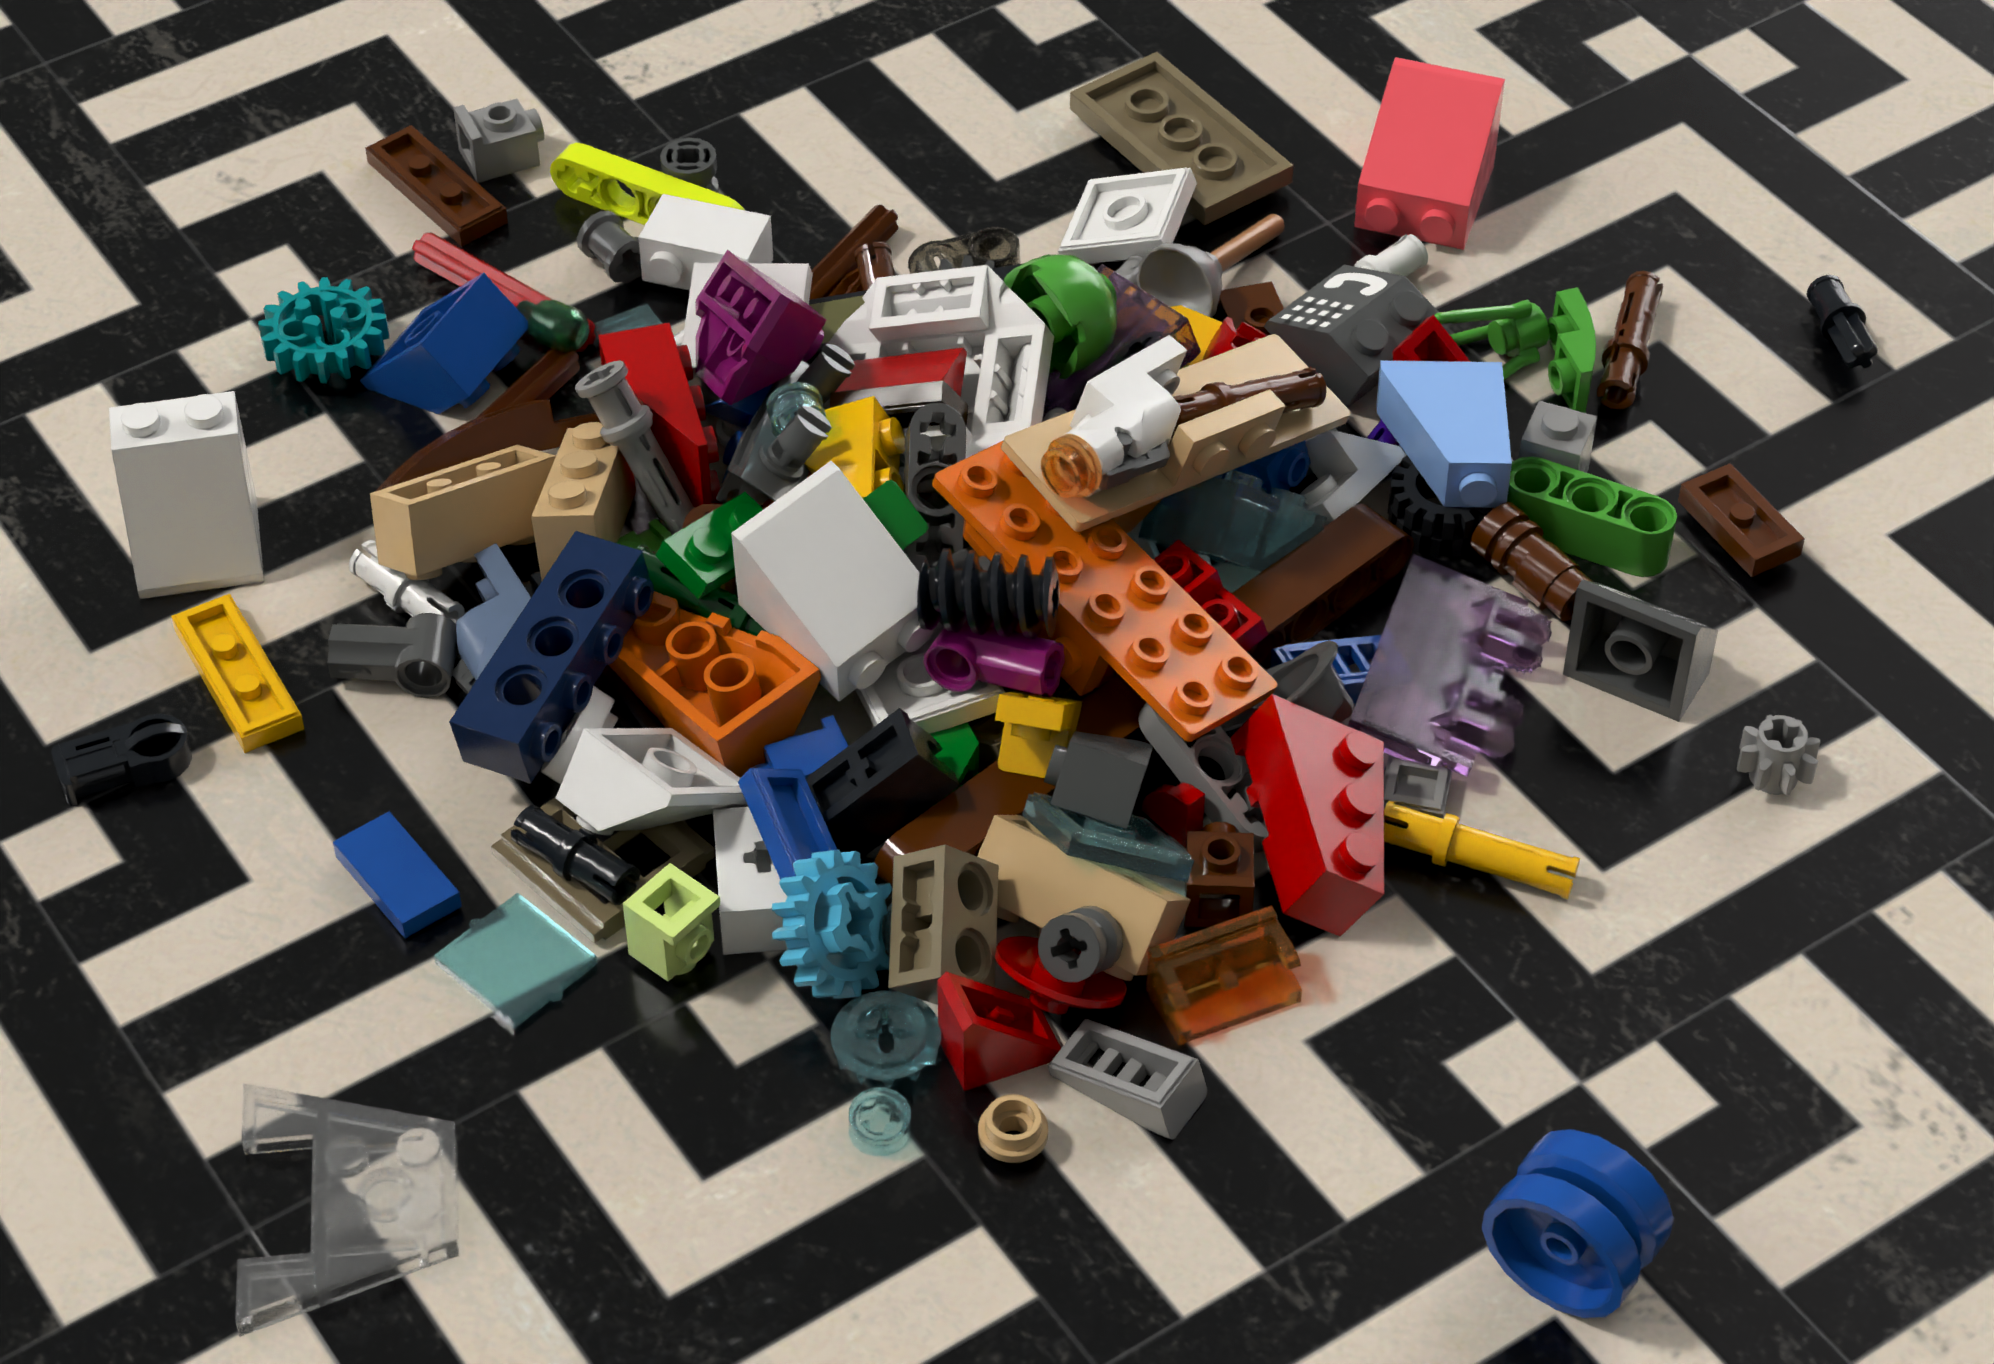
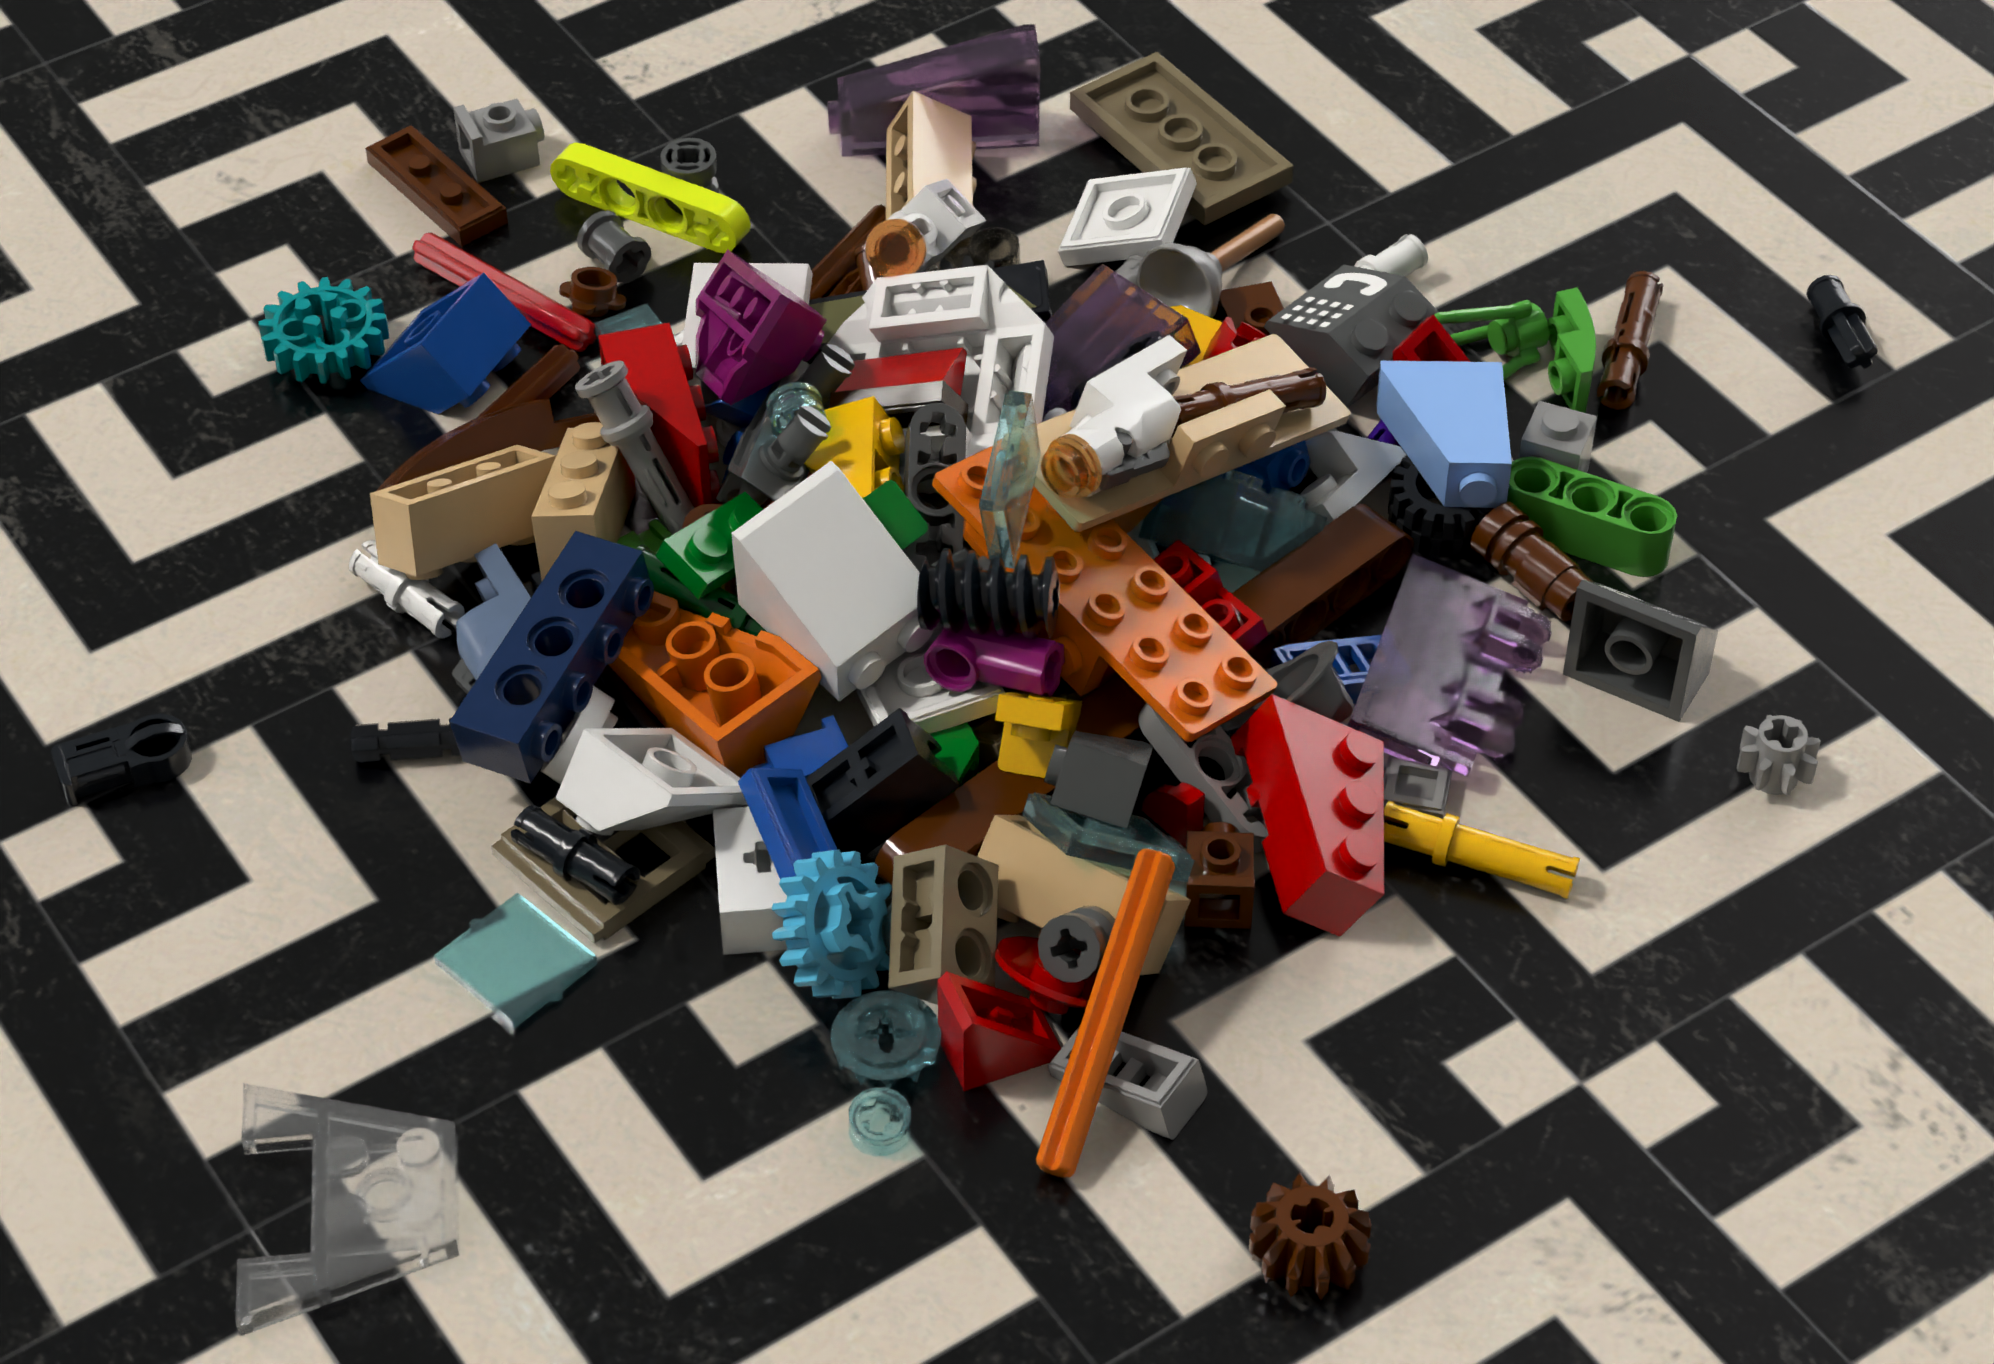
(186, 494): white slope -> none
(237, 673): yellow tile -> none
(397, 874): blue tile -> none
(402, 740): none -> black axle
(413, 655): dark grey piece -> none
(556, 324): clear green cylinder -> none
(593, 292): none -> reddish brown plate
(682, 935): yellowish green brick -> none
(699, 232): white brick -> none
(922, 231): none -> plate
(927, 146): none -> tan brick
(984, 77): none -> clear purple slope
(1010, 477): none -> clear light blue tile
(1016, 1114): tan plate -> none
(1074, 305): bright green cylinder -> none
(1105, 1013): none -> orange axle
(1223, 975): clear orange hinge -> none
(1310, 1236): none -> reddish brown gear
(1430, 153): coral slope -> none
(1578, 1223): blue wheel -> none
(1741, 520): reddish brown plate -> none

